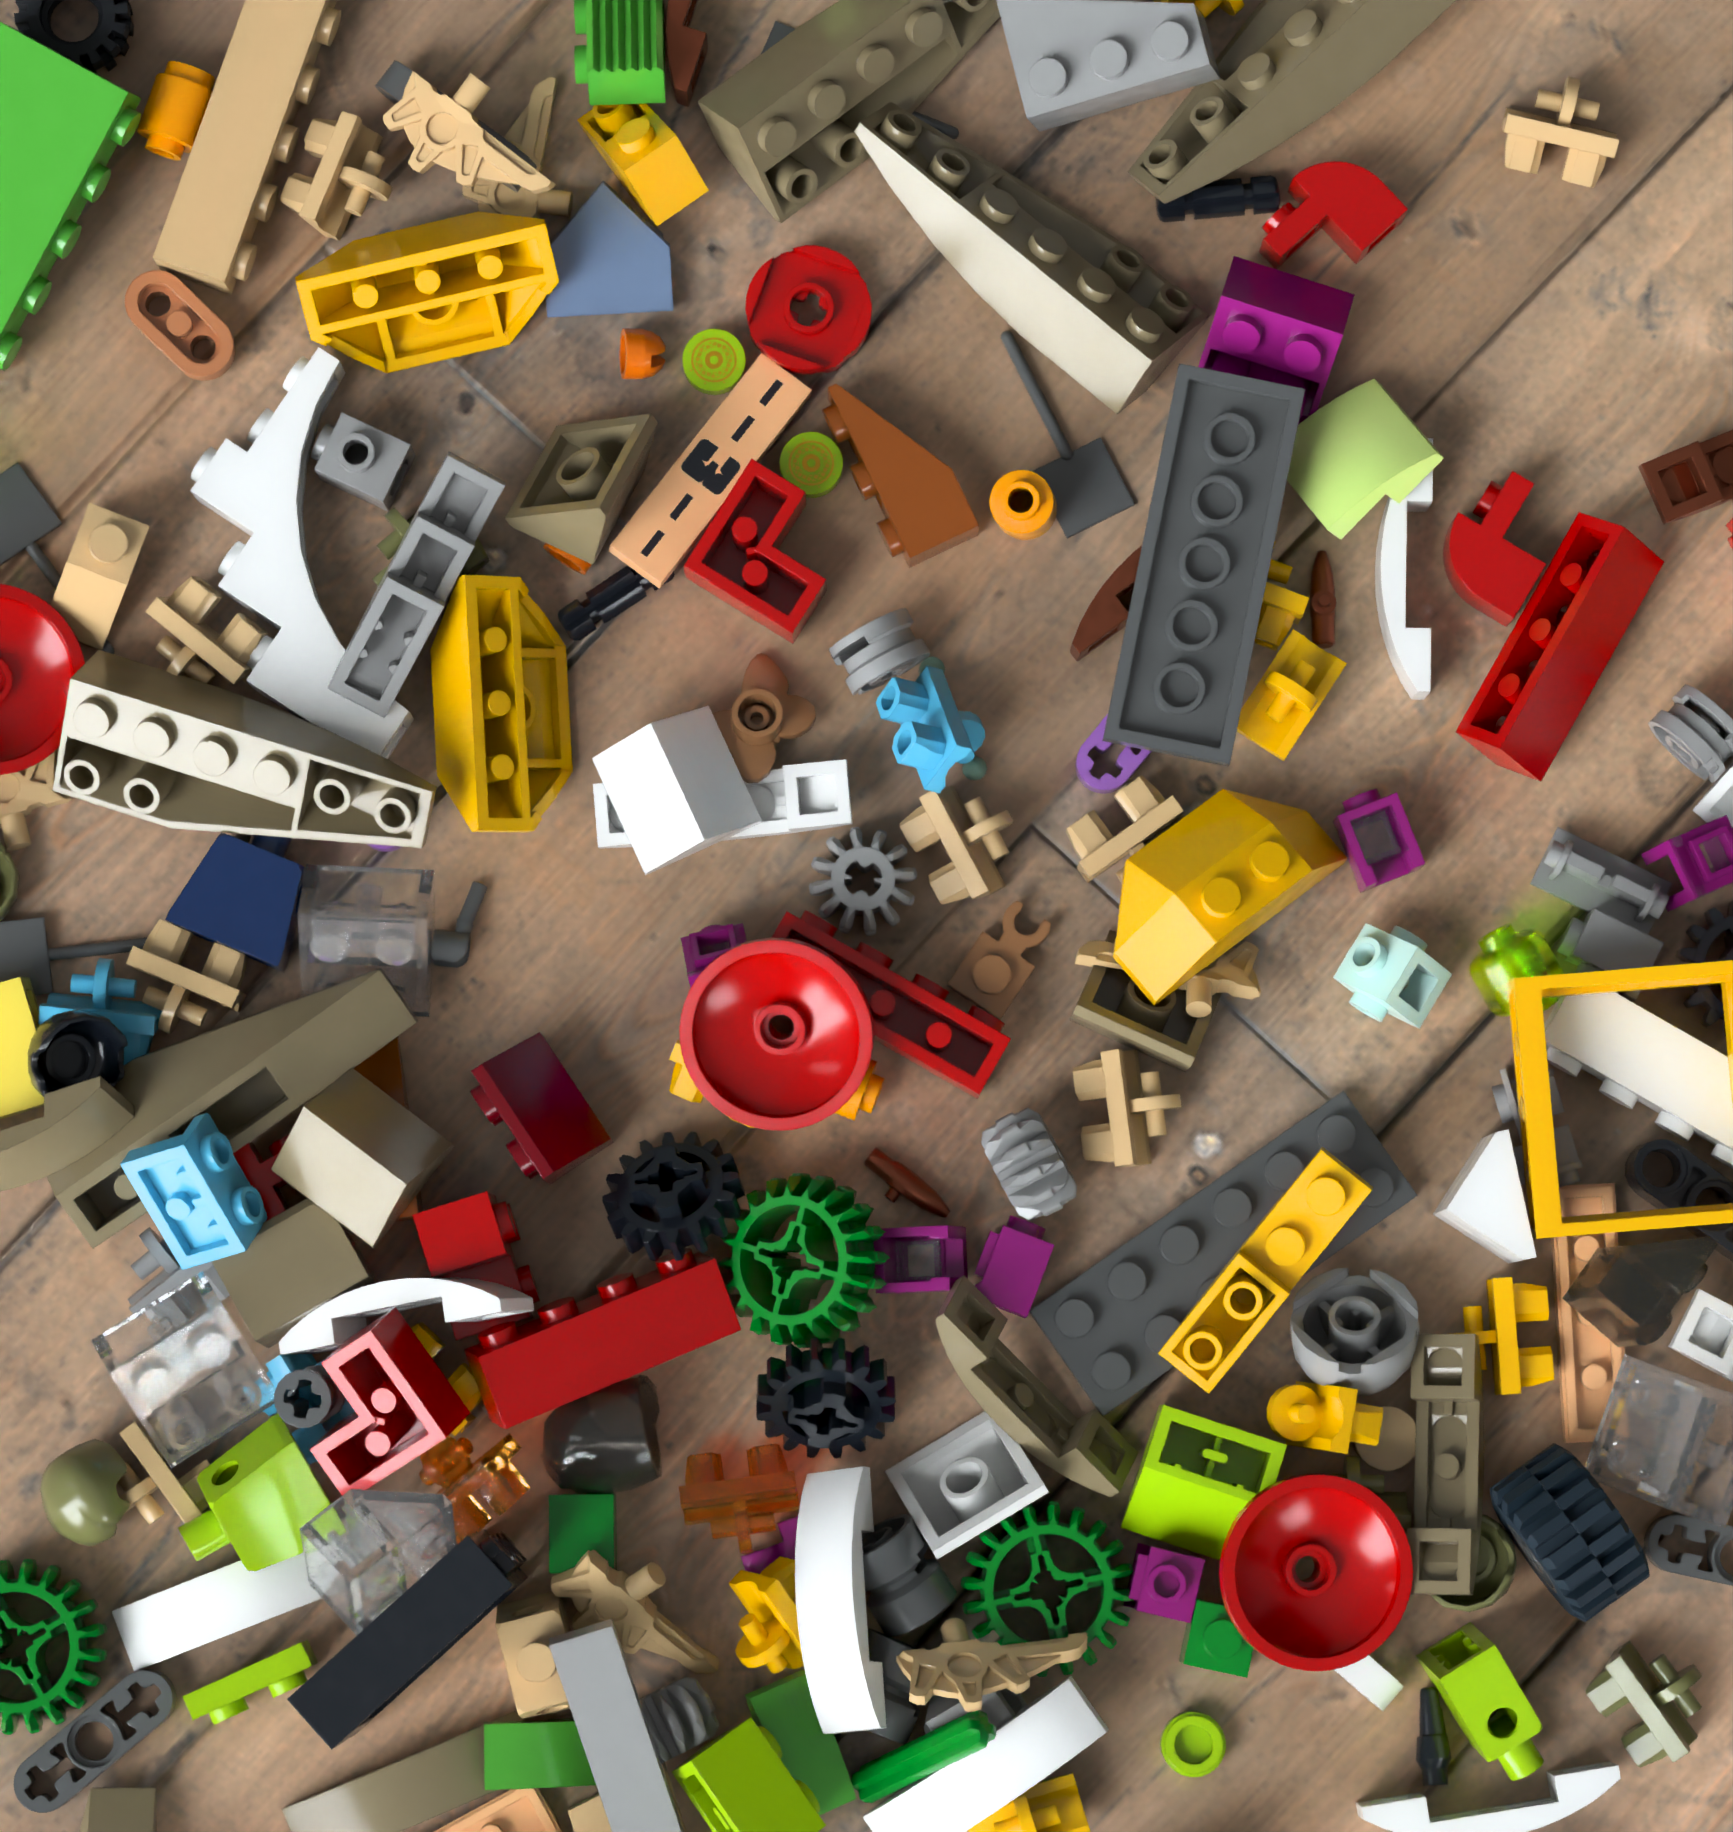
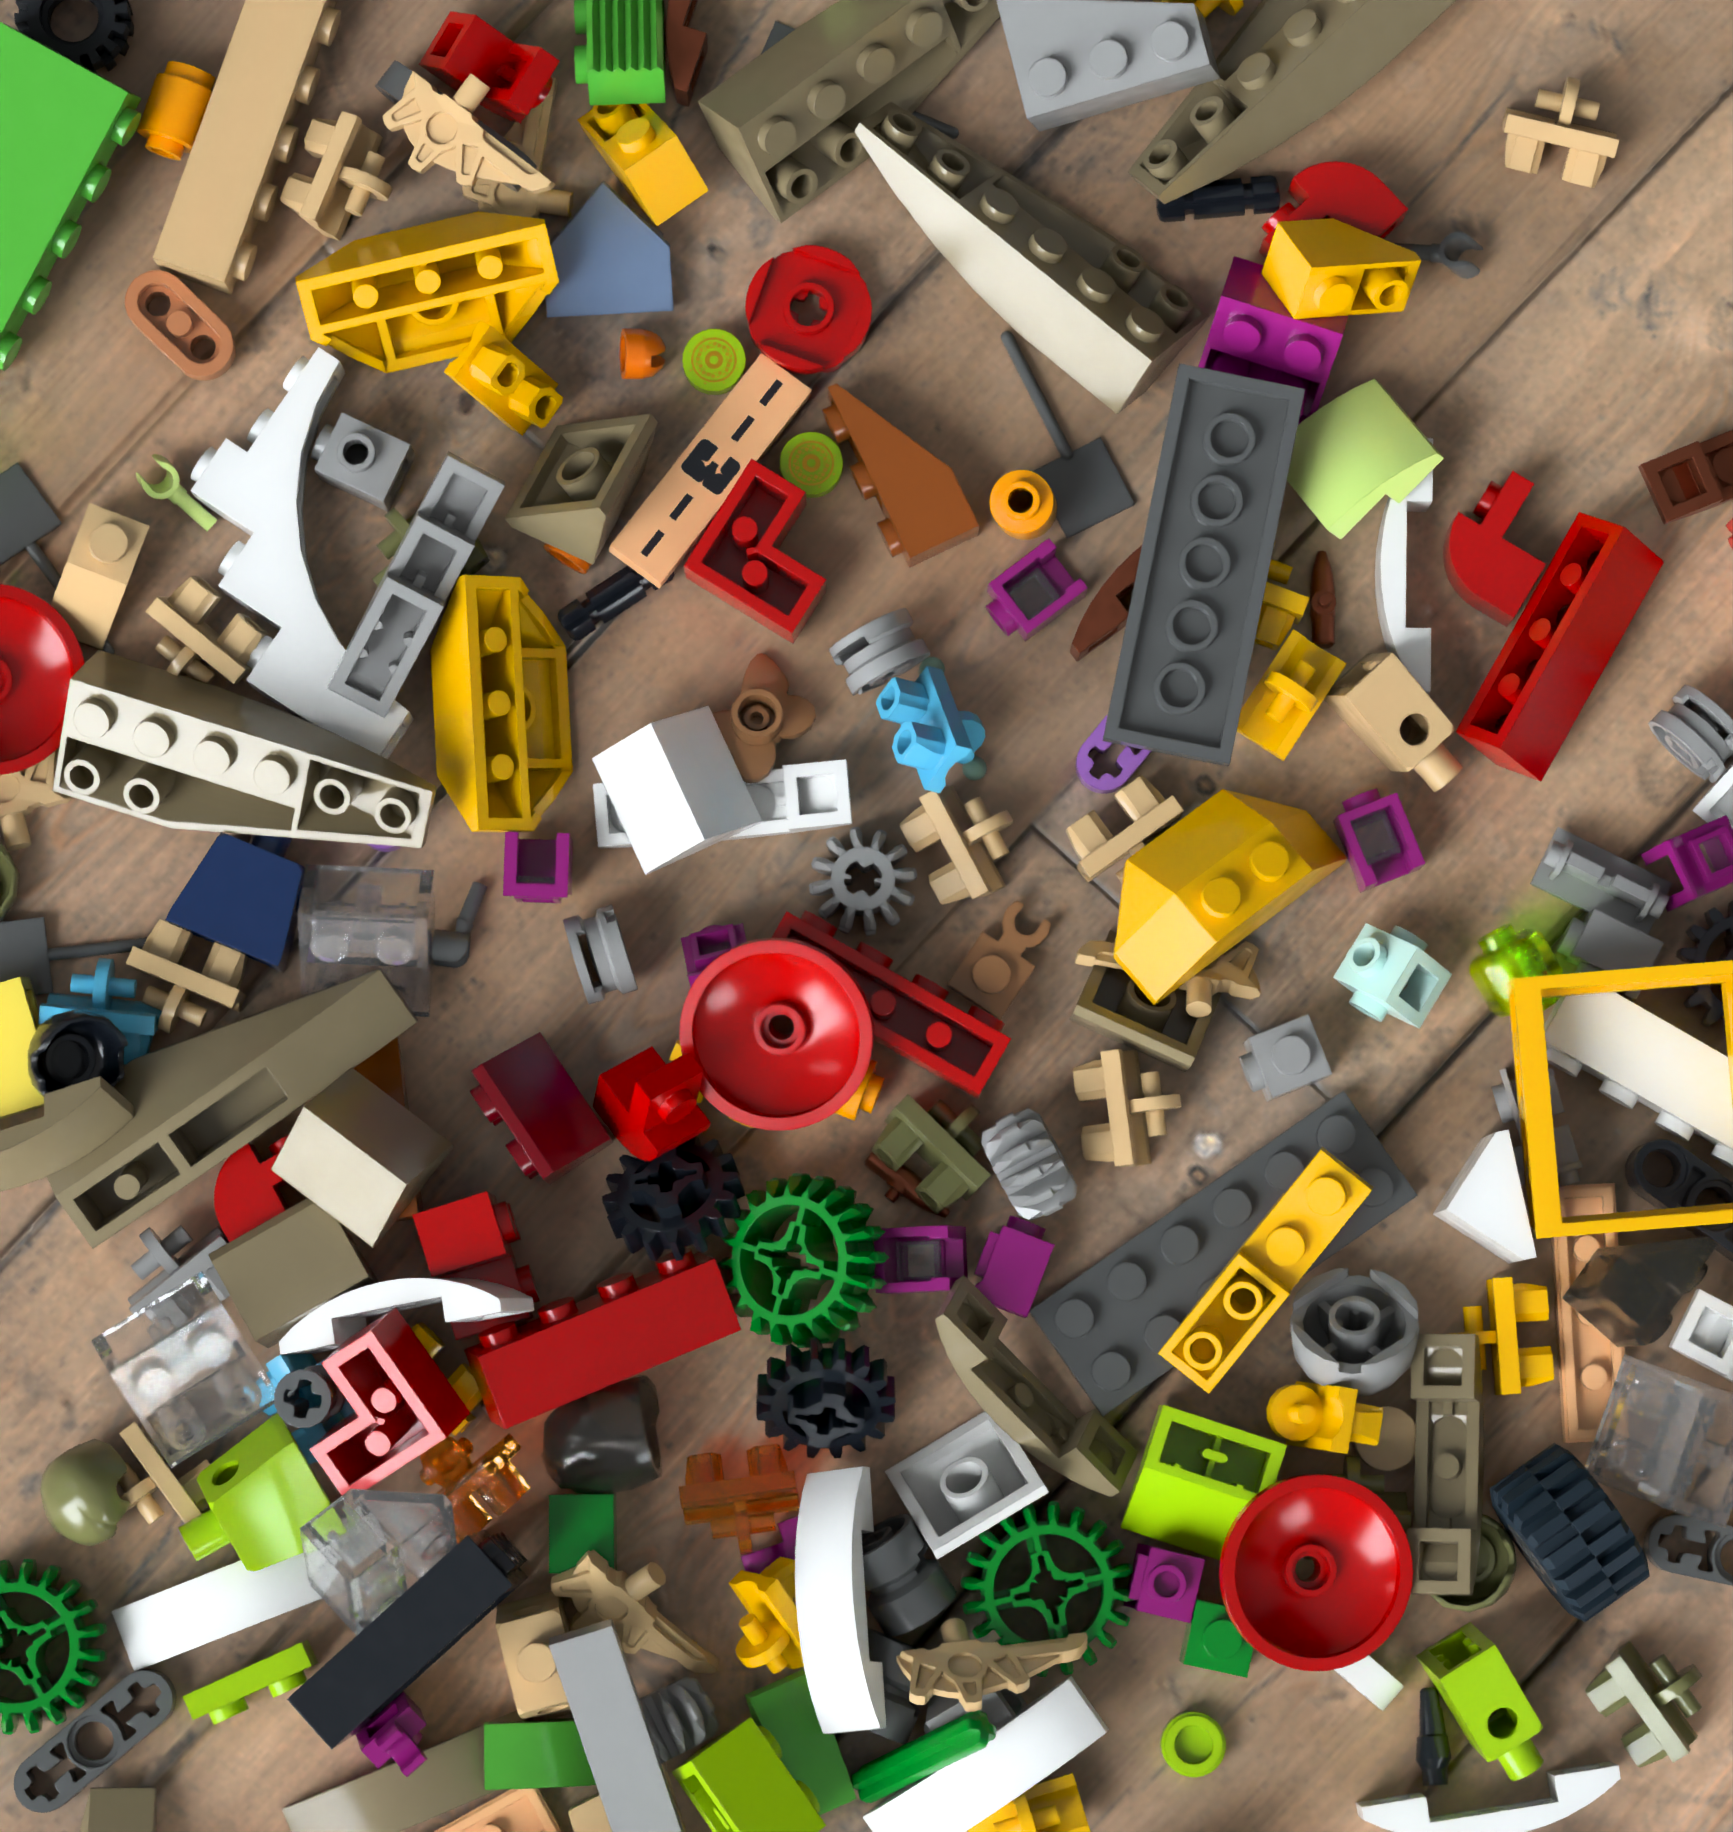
(178, 495): none -> yellowish green hand
(197, 1193): medium azure bracket -> none
(395, 1735): none -> magenta plate
(505, 380): none -> yellow hips
(513, 71): none -> red brick
(538, 868): none -> magenta window
(606, 951): none -> light grey wheel
(651, 1103): none -> red brick
(946, 1151): none -> olive hips
(1033, 592): none -> magenta window
(1284, 1059): none -> light grey brick
(1337, 270): none -> yellow slope
(1376, 700): none -> tan torso
(1449, 253): none -> dark grey hand

